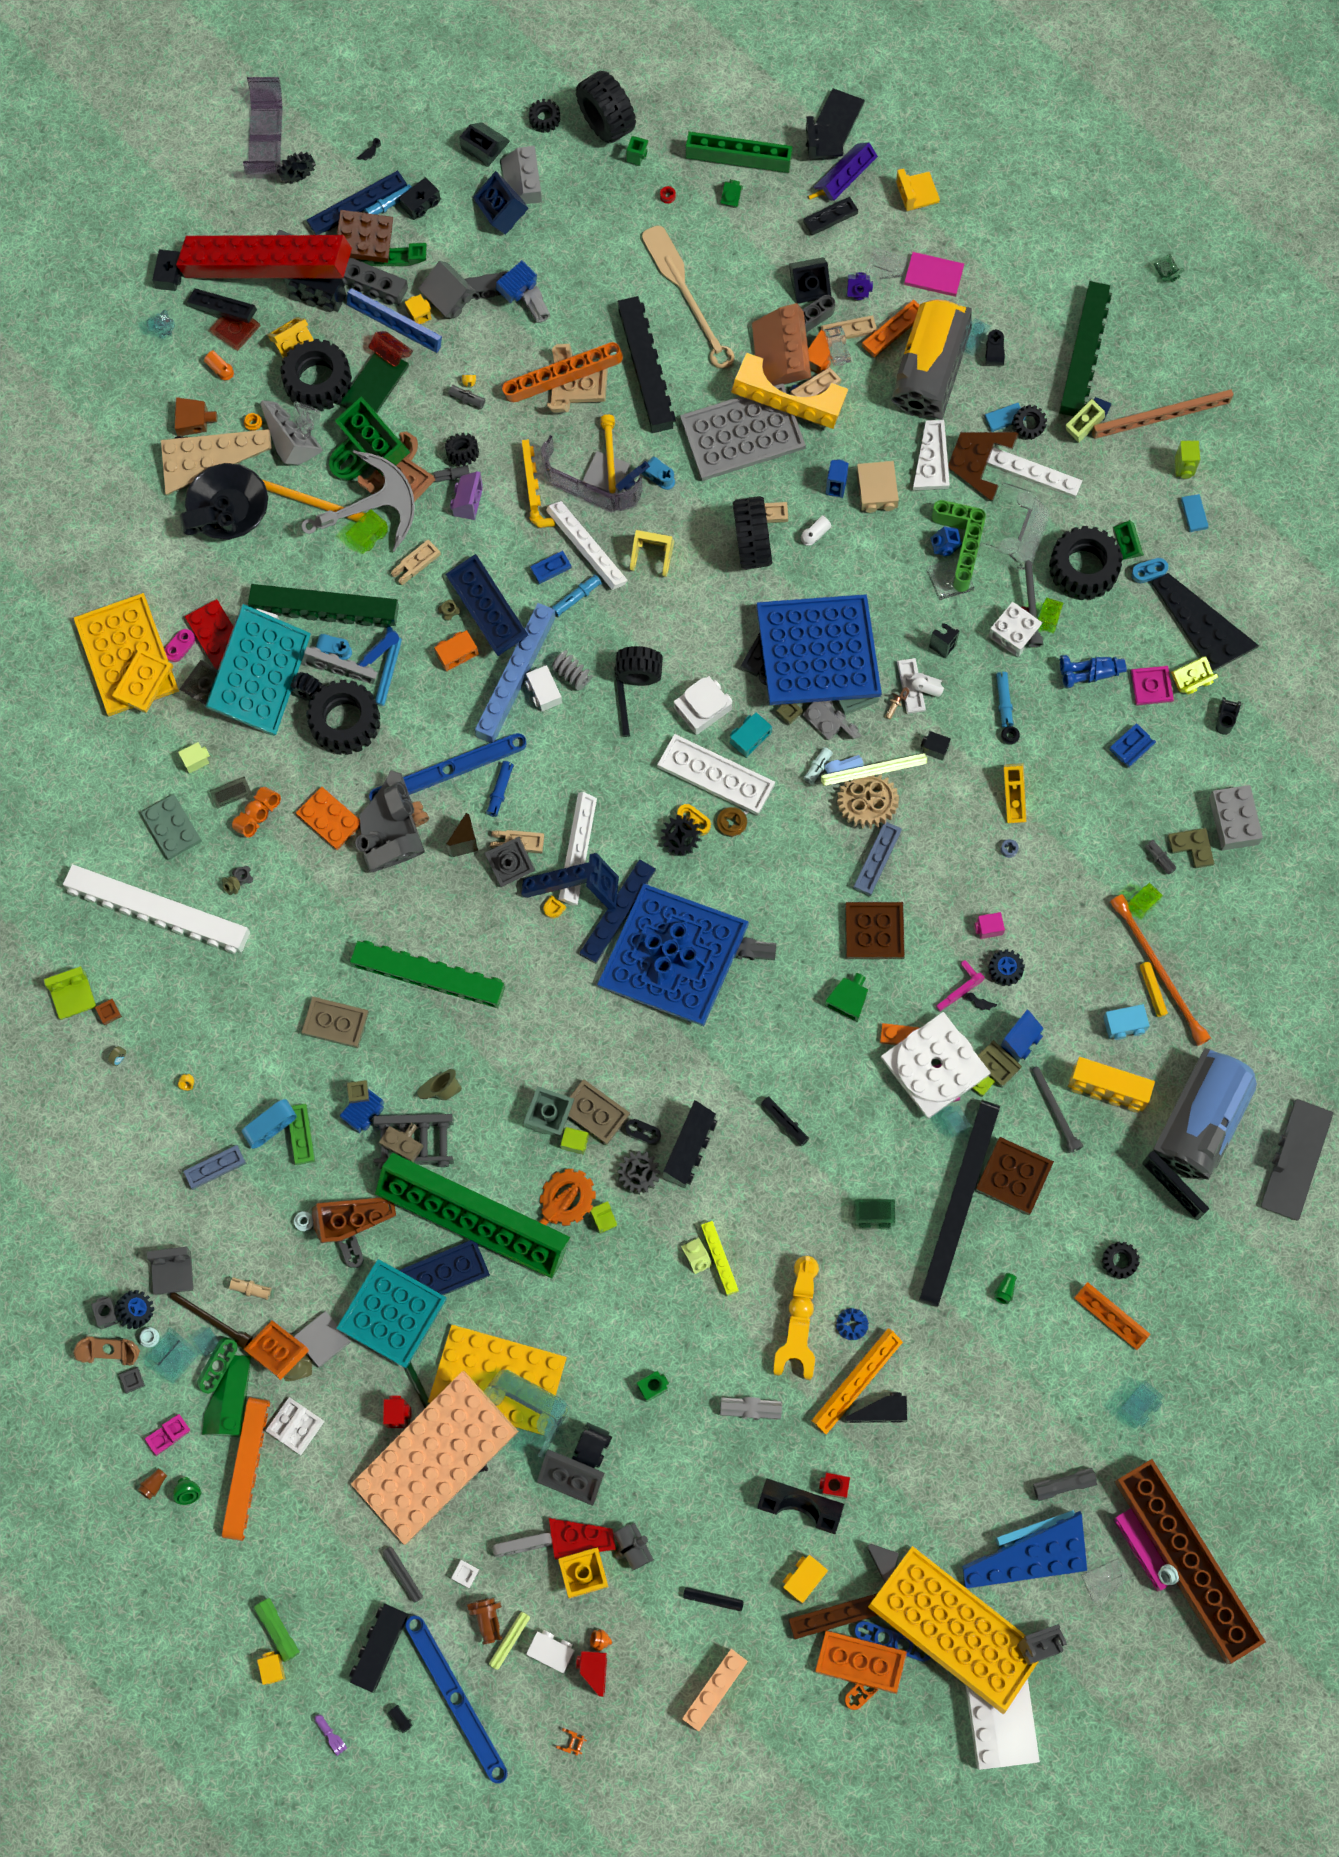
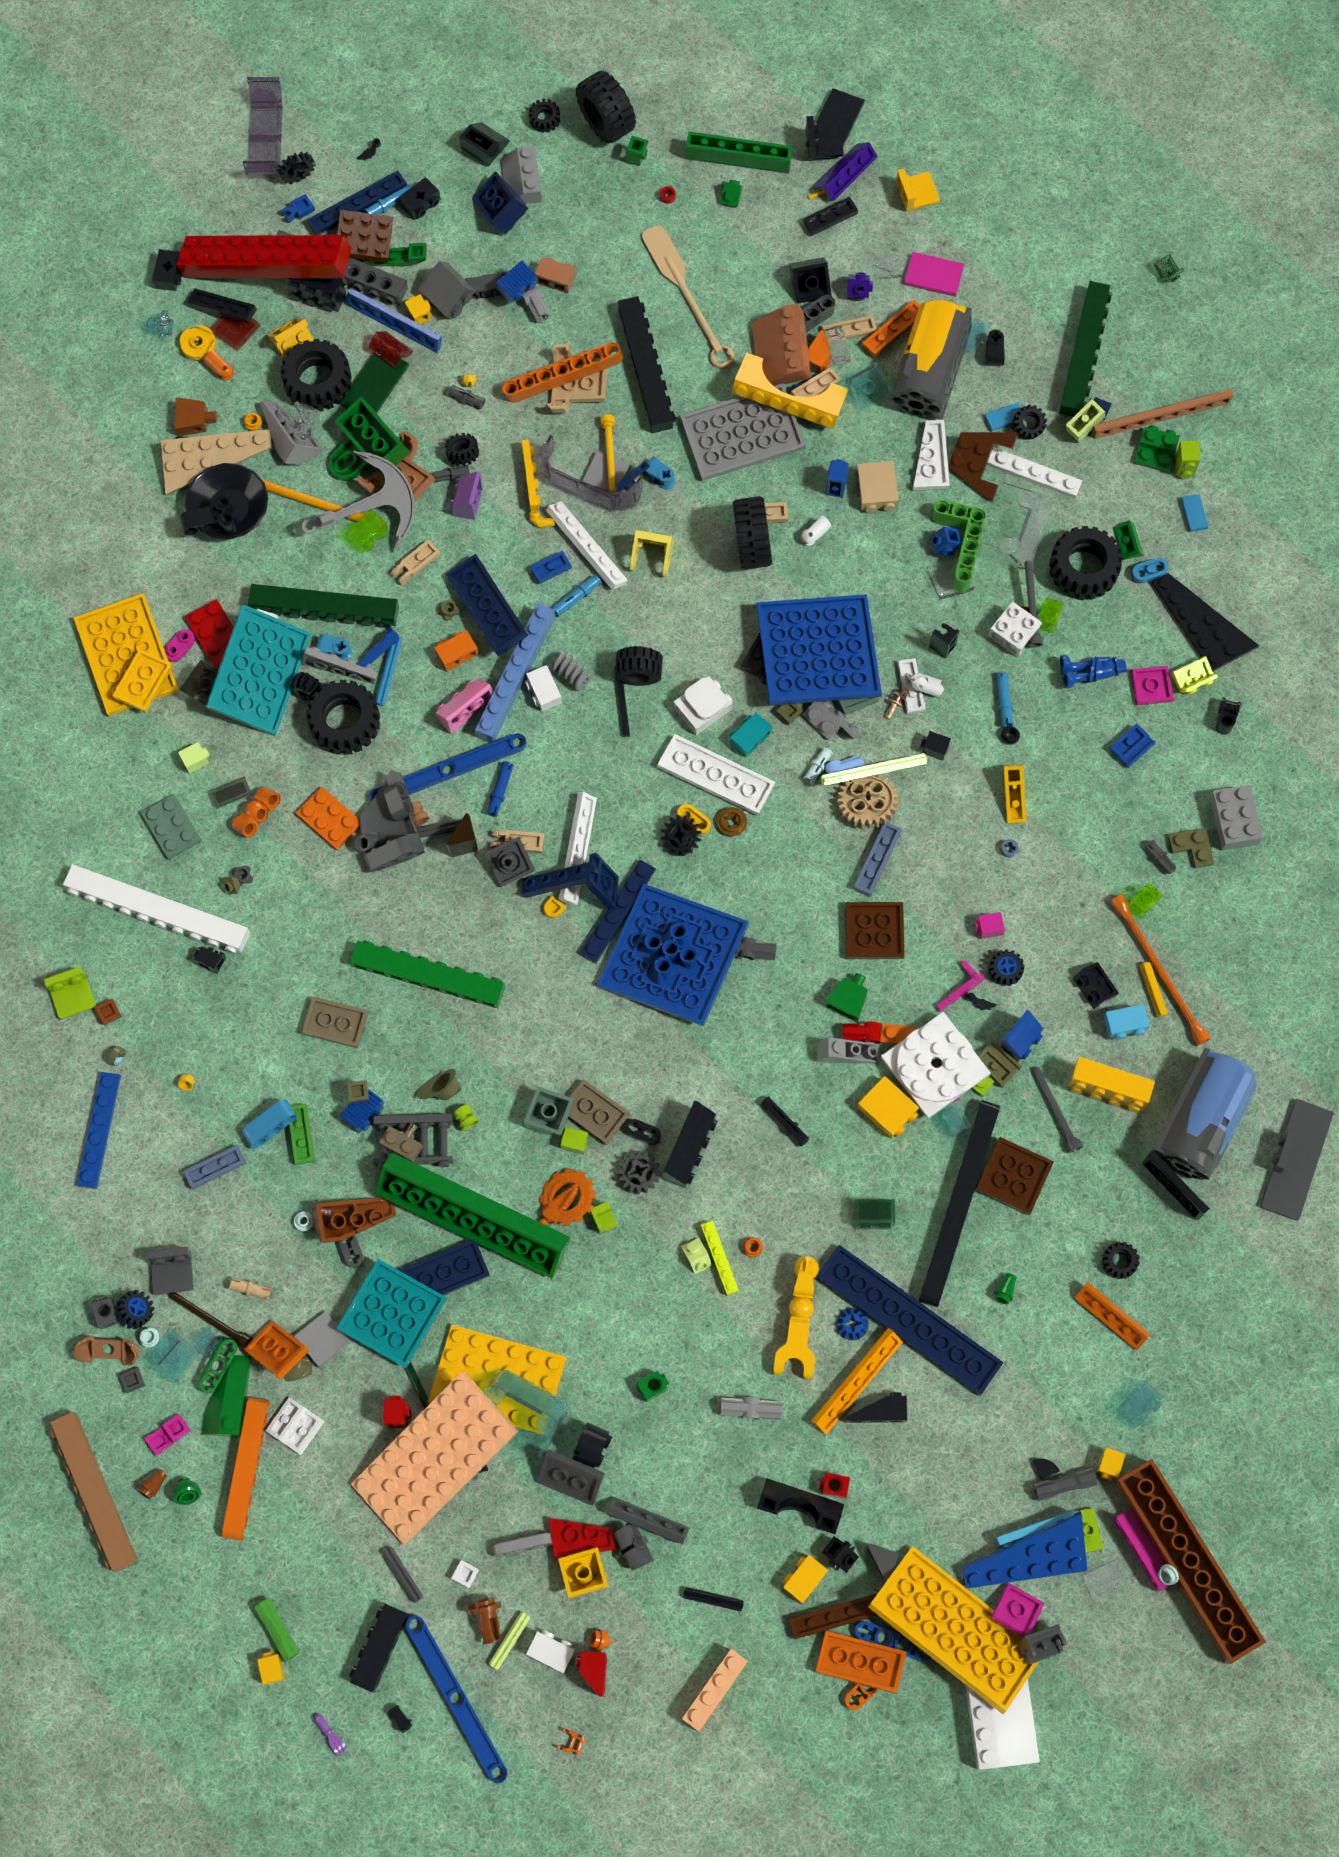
(94, 1492): none -> medium nougat brick
(99, 1130): none -> blue plate
(198, 333): none -> yellow plate
(209, 958): none -> black brick
(301, 206): none -> blue plate
(438, 828): none -> dark grey axle
(464, 705): none -> bright pink slope
(465, 1117): none -> lime wheel
(555, 274): none -> nougat brick
(648, 1520): none -> dark grey plate
(748, 1242): none -> orange plate
(844, 1555): none -> black brick
(847, 1051): none -> light grey slope
(863, 1032): none -> red piece
(866, 386): none -> clear light blue slope
(888, 1107): none -> yellow brick
(909, 1320): none -> dark blue plate
(1017, 1610): none -> dark pink tile
(1045, 1468): none -> black tile
(1091, 1531): none -> lime plate
(1095, 985): none -> black bracket
(1110, 1464): none -> yellow brick
(1157, 448): none -> green plate

